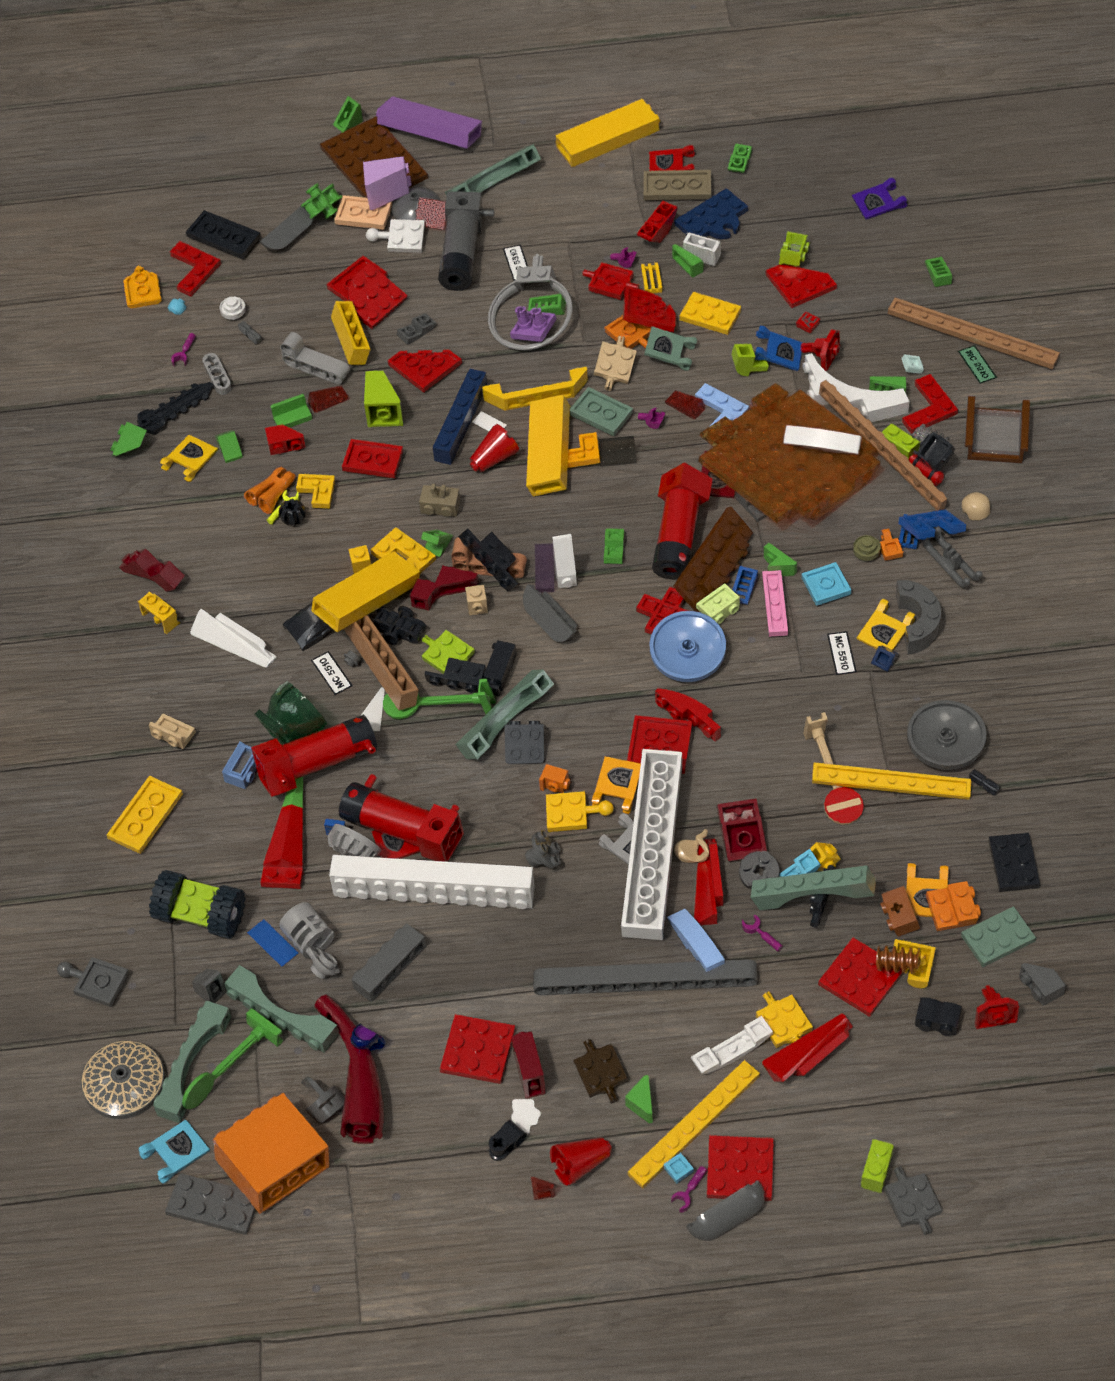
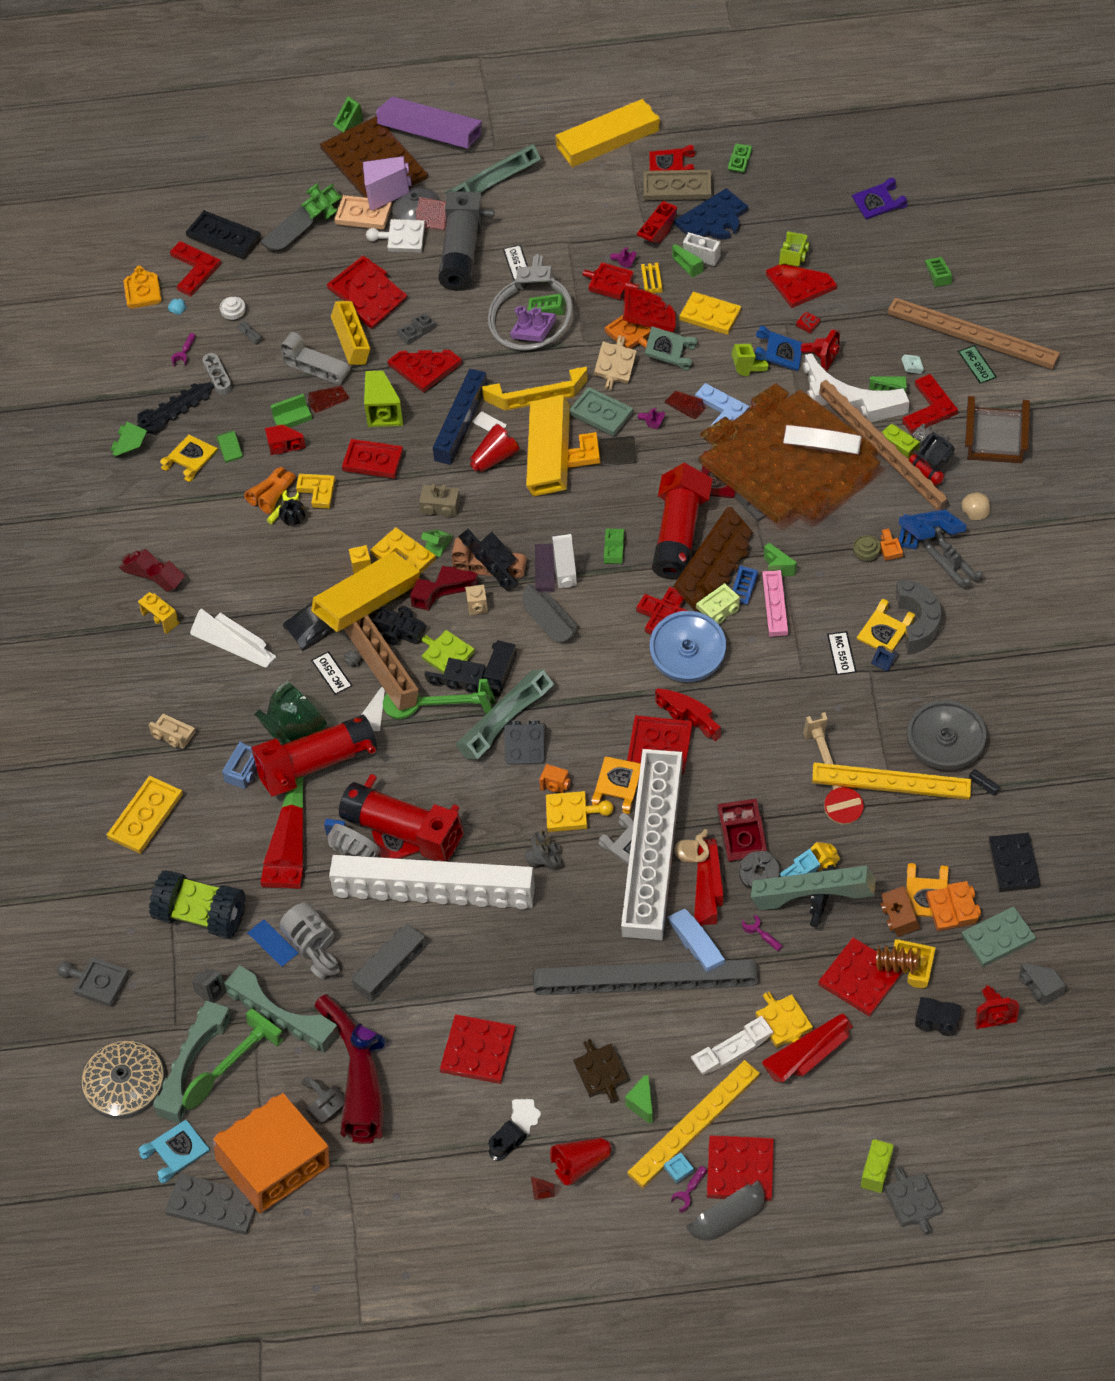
(528, 1064): dark red brick -> none
(826, 583): medium azure plate -> none

